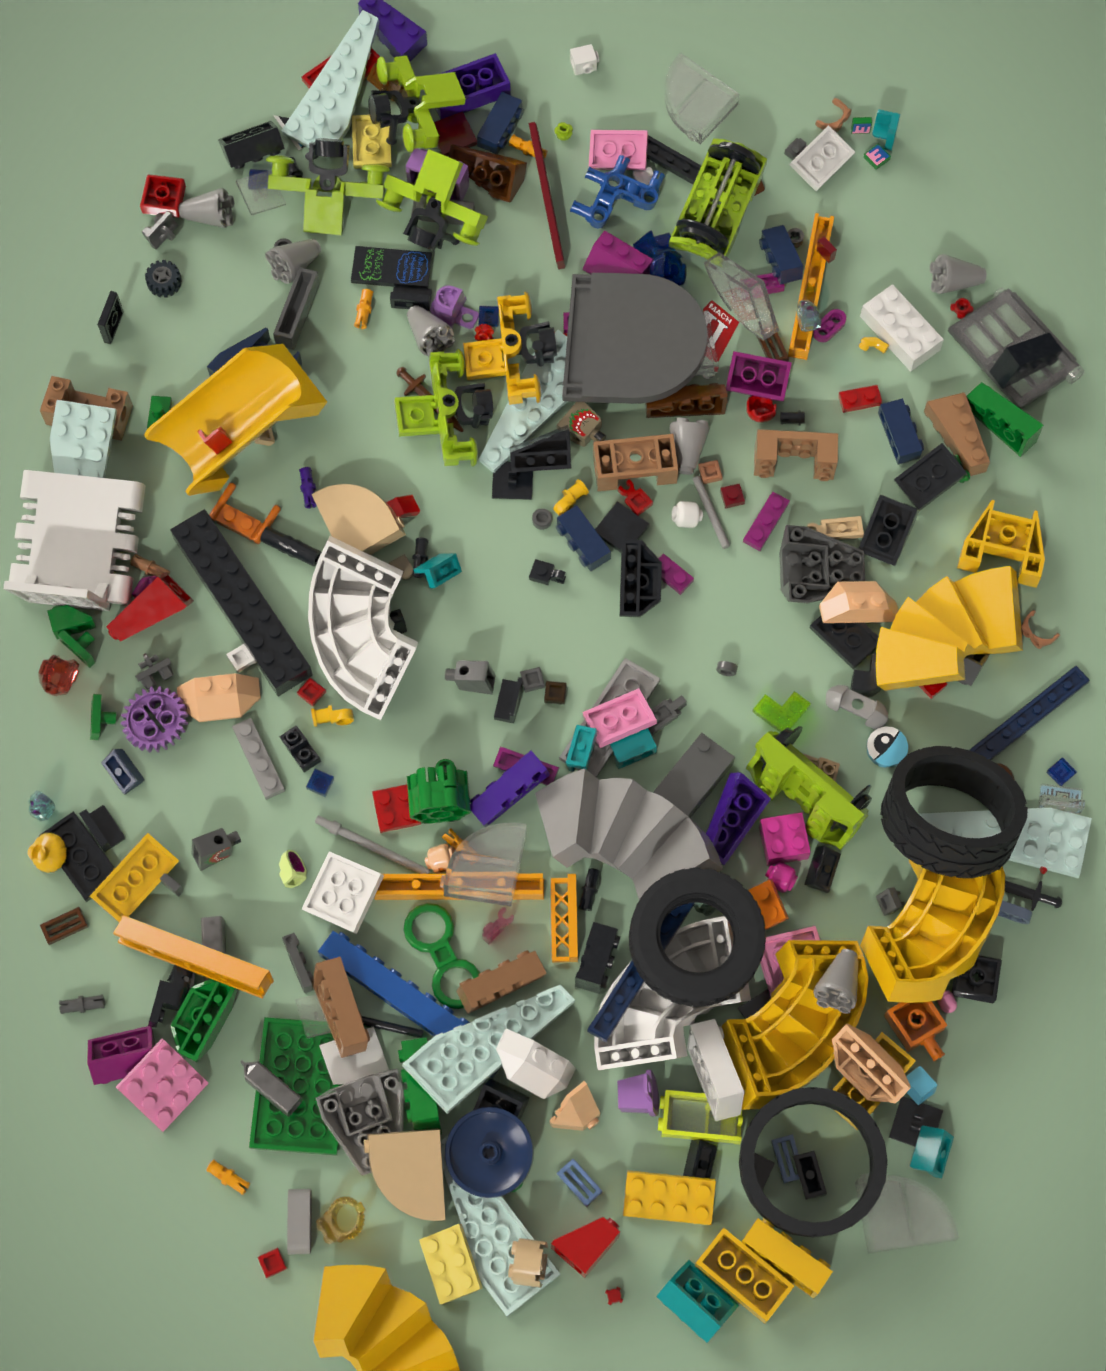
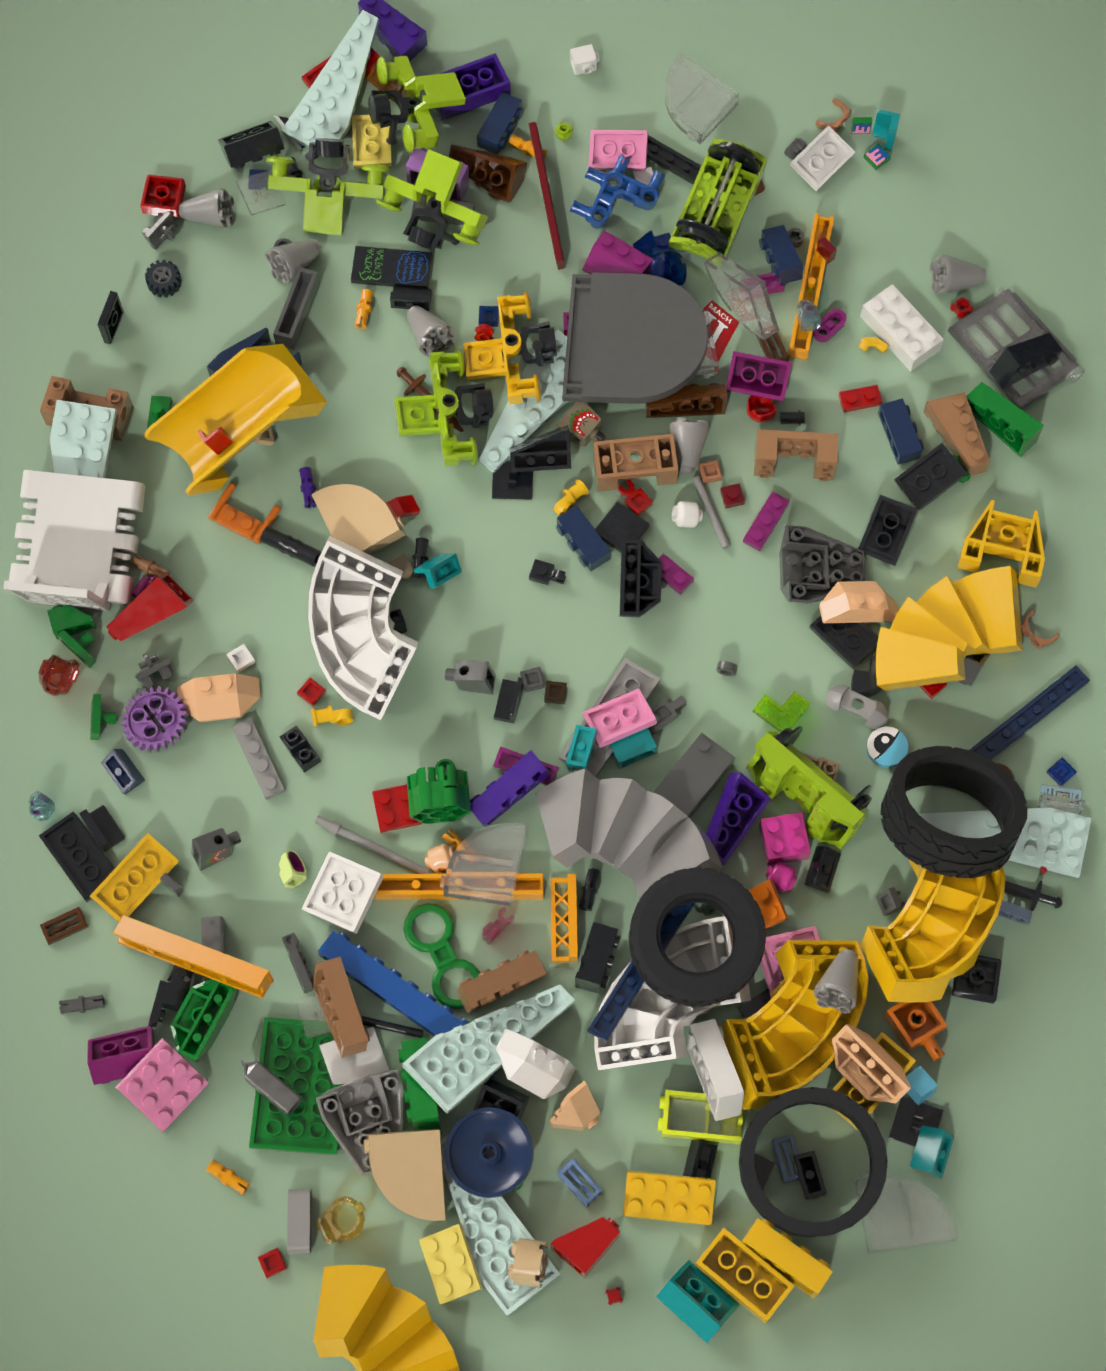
(48, 852): yellow hair -> none
(241, 602): black brick -> none
(320, 782): clear blue plate -> none
(450, 307): medium lavender container -> none
(454, 131): dark red tile -> none
(542, 519): dark grey tile -> none
(639, 1094): medium lavender container -> none
(840, 527): tan plate -> none
(948, 1002): bright pink cylinder -> none

